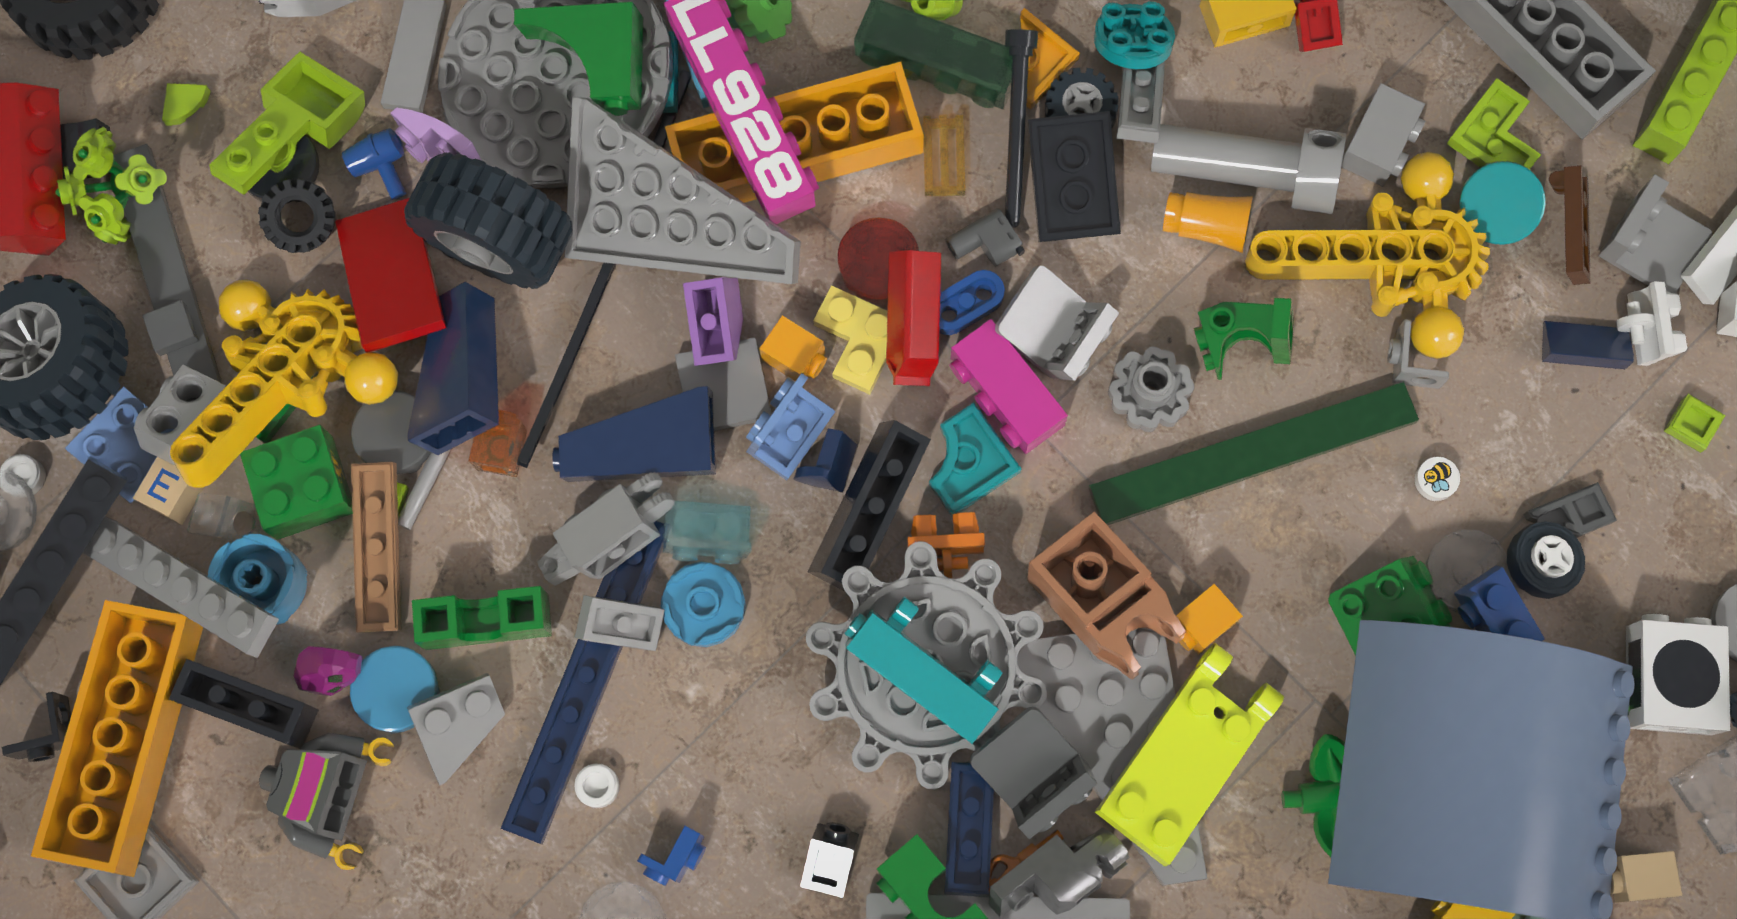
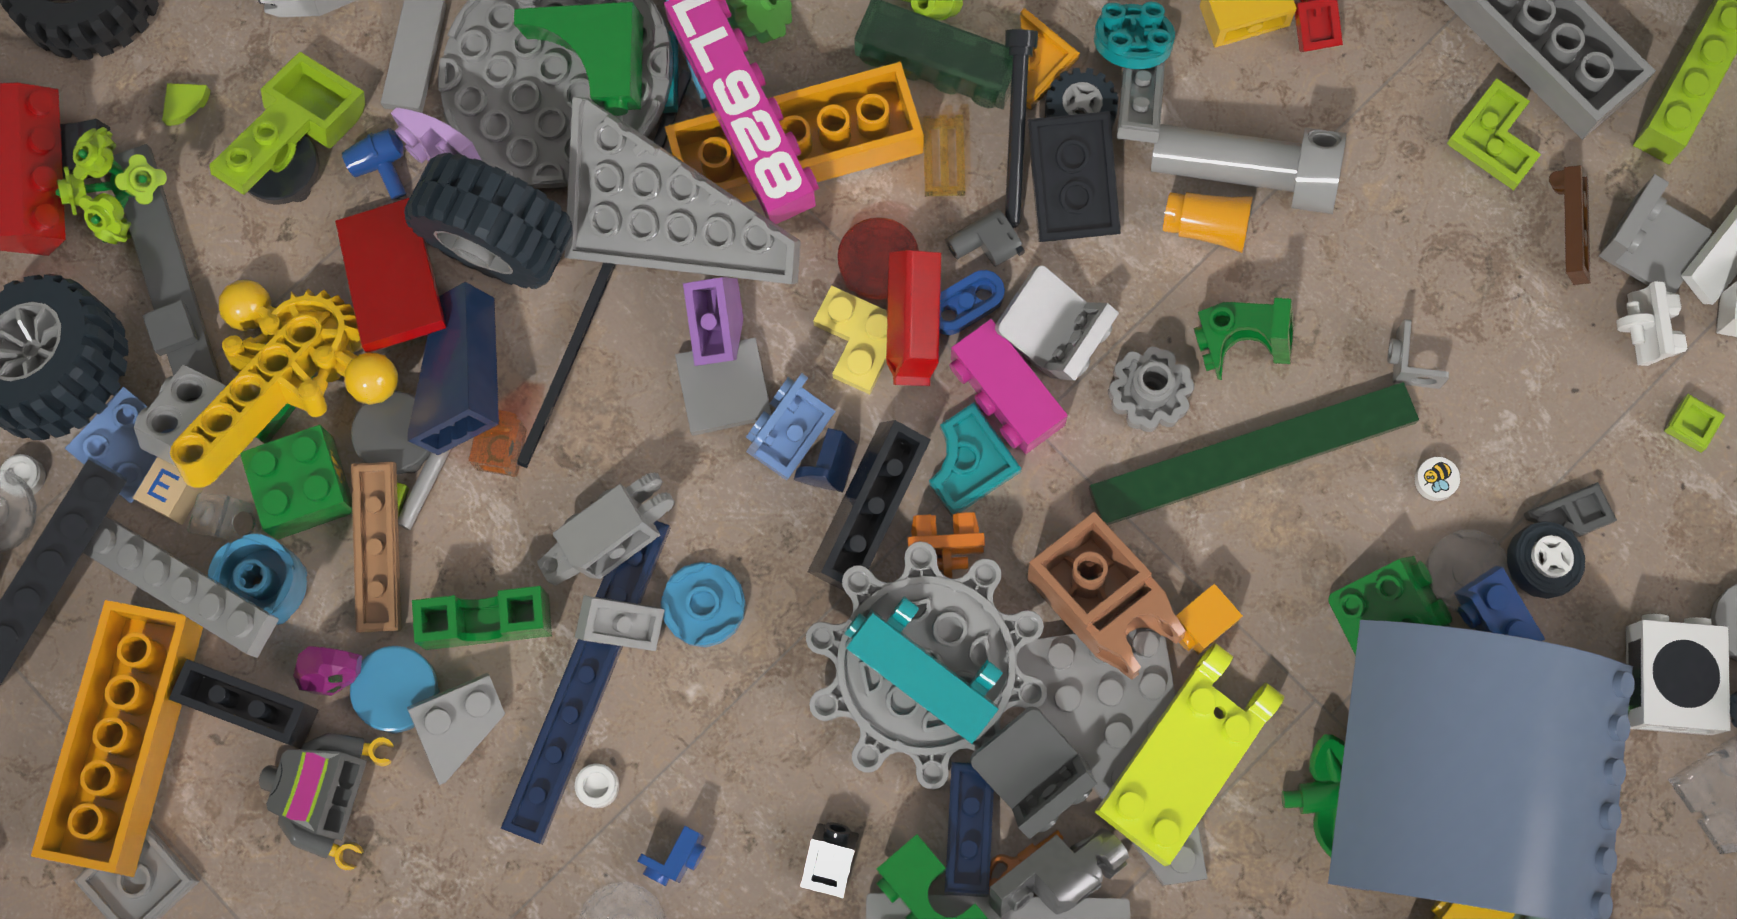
(45, 747): black bracket -> none
(278, 233): black tyre -> none
(661, 437): dark blue slope -> none
(707, 531): clear light blue bracket -> none
(793, 350): light orange brick -> none
(1383, 134): light grey brick -> none
(1426, 180): yellow piece -> none
(1504, 200): teal tile -> none
(1586, 345): dark blue slope -> none
(1646, 877): tan brick -> none

